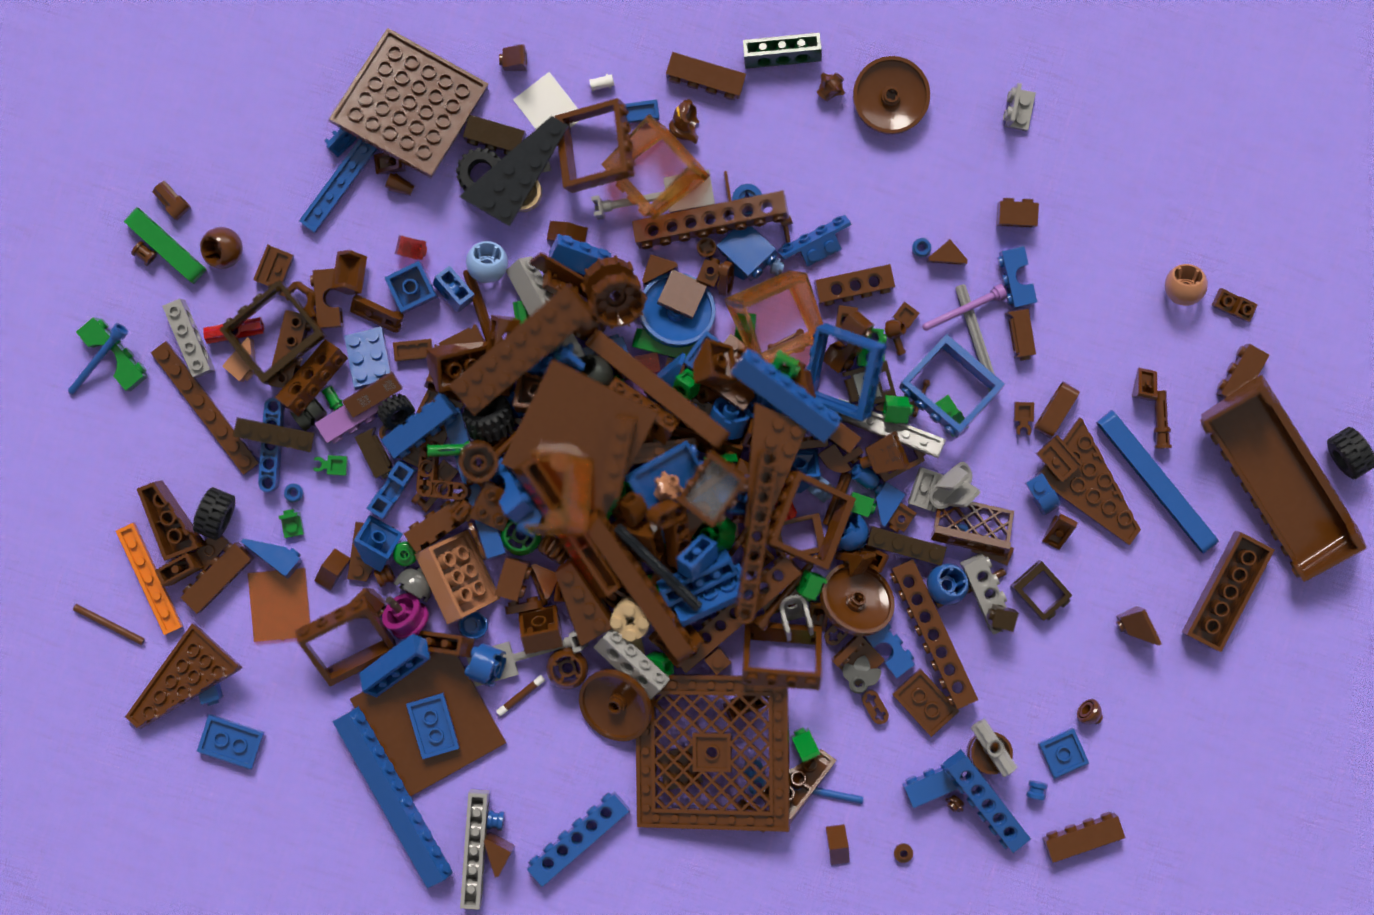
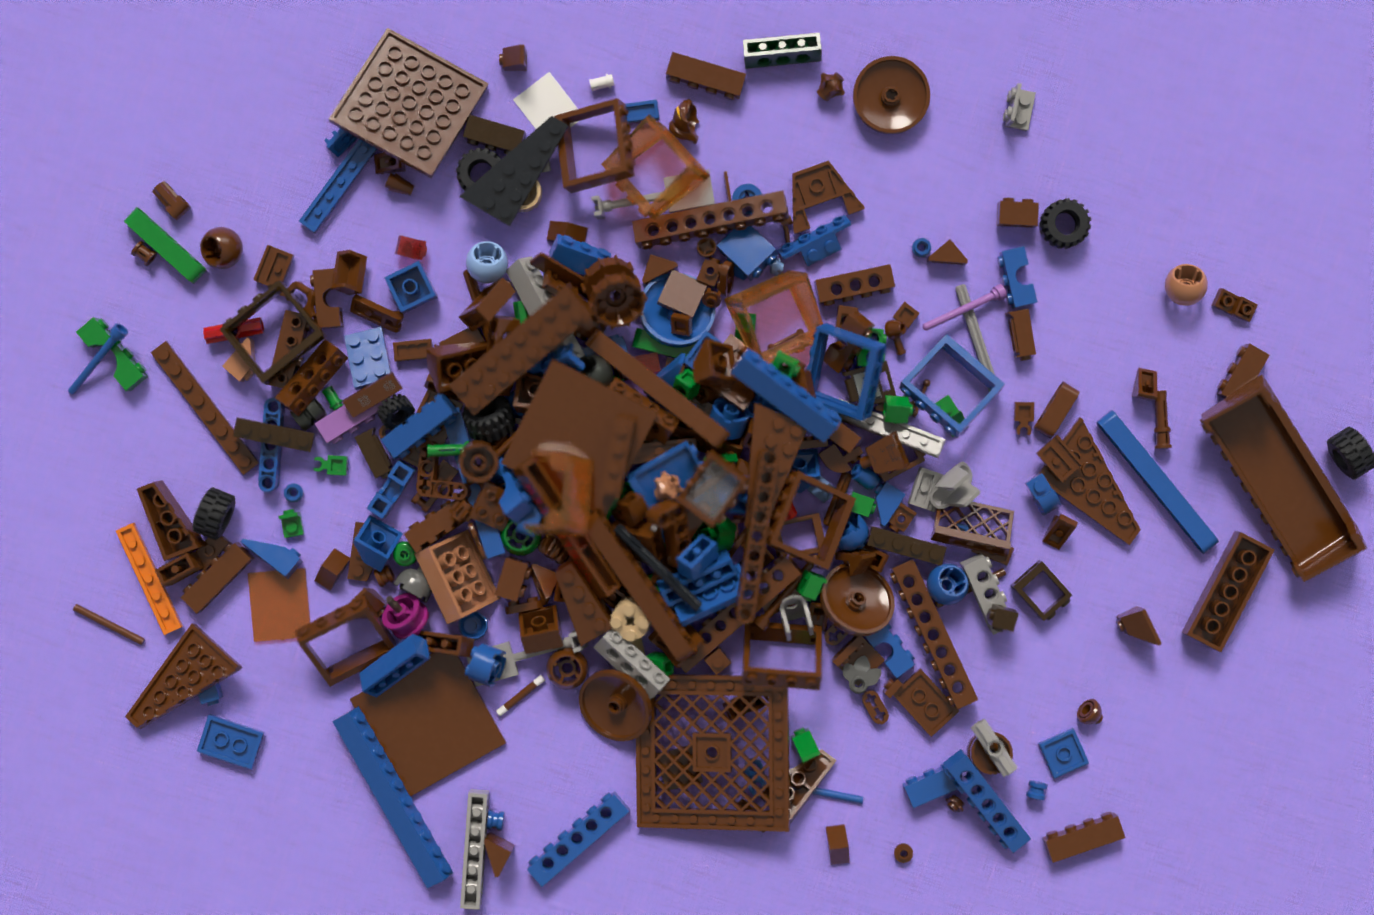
(188, 338): light grey brick -> none
(433, 725): blue plate -> none
(453, 289): blue brick -> none
(487, 304): none -> reddish brown window
(681, 324): none -> reddish brown plate
(711, 299): none -> reddish brown plate
(816, 186): none -> reddish brown wing
(891, 687): none -> reddish brown plate
(1081, 223): none -> black tyre

